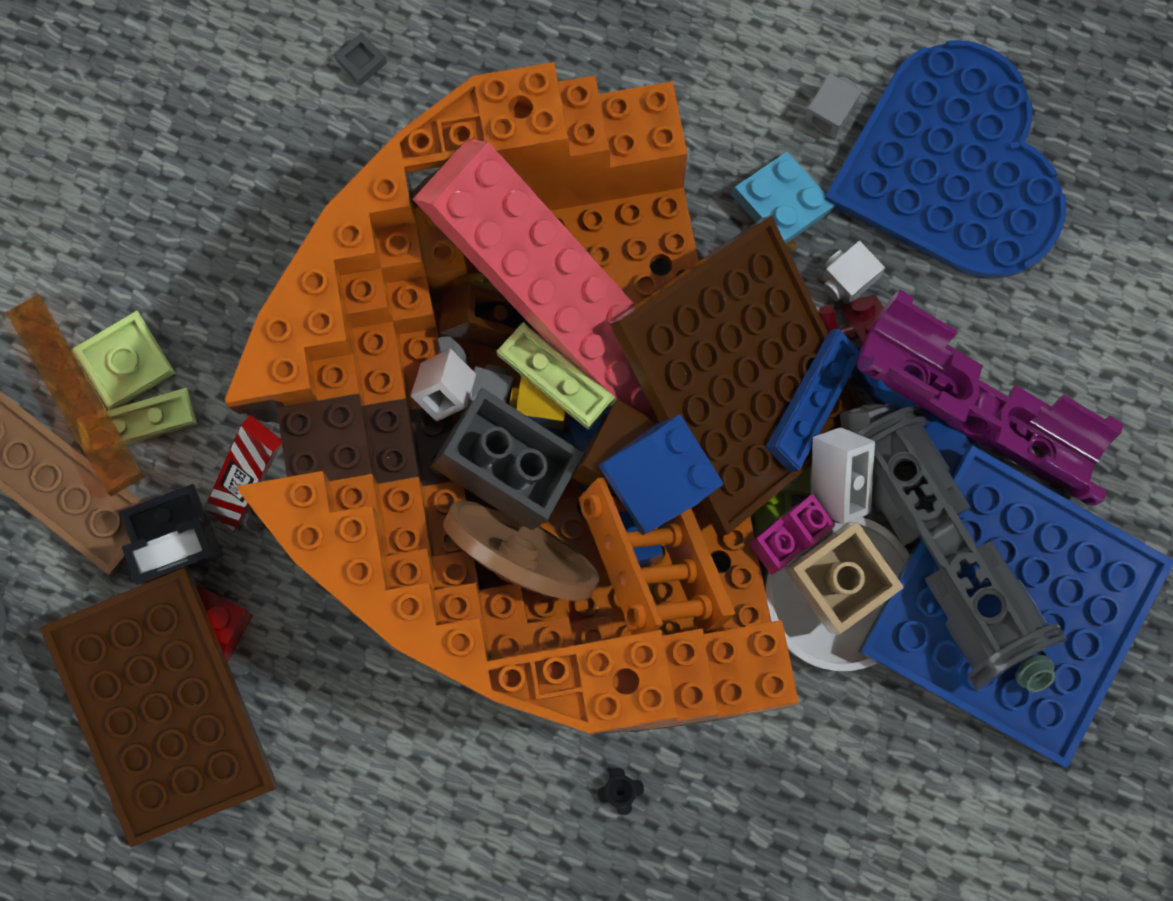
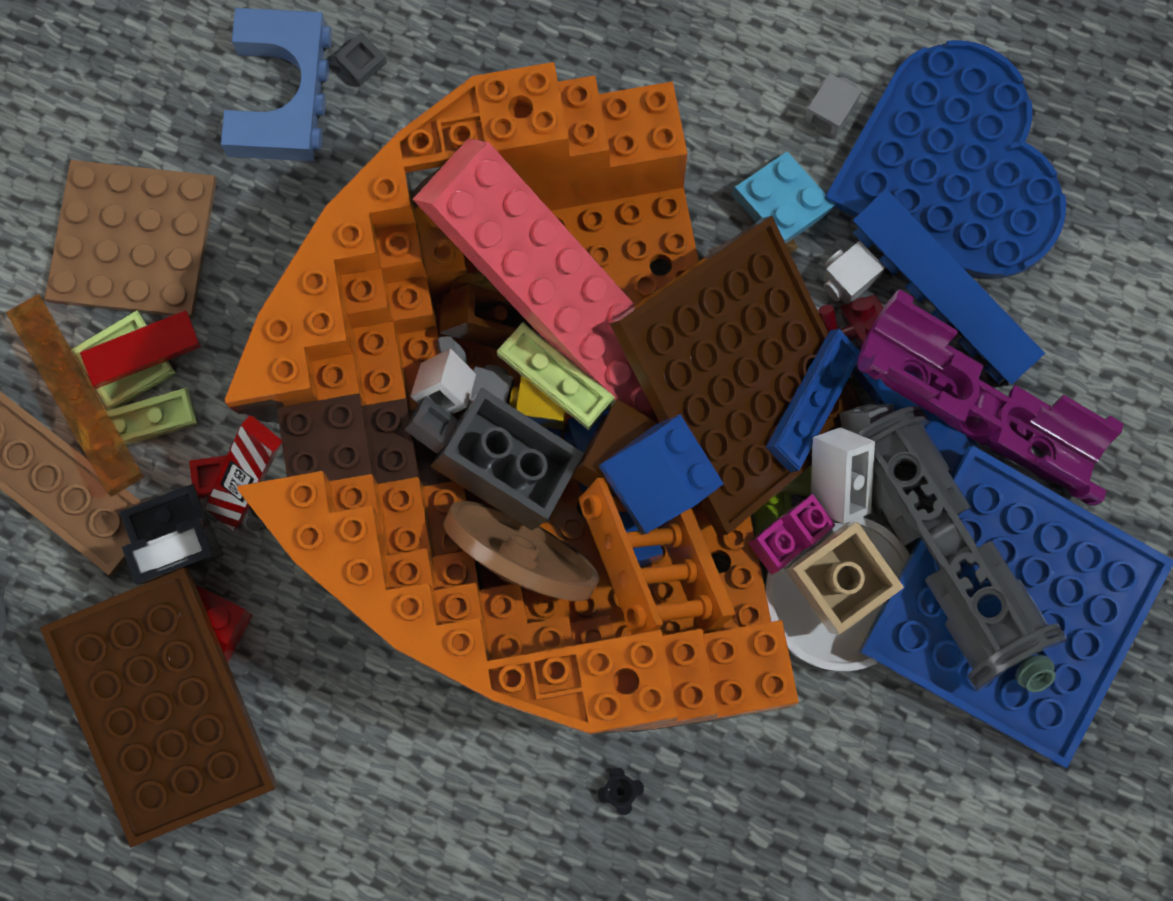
(131, 238): none -> medium nougat plate
(140, 349): none -> red tile
(205, 473): none -> red tile
(292, 129): none -> medium blue arch
(431, 425): none -> dark grey plate
(947, 287): none -> blue brick

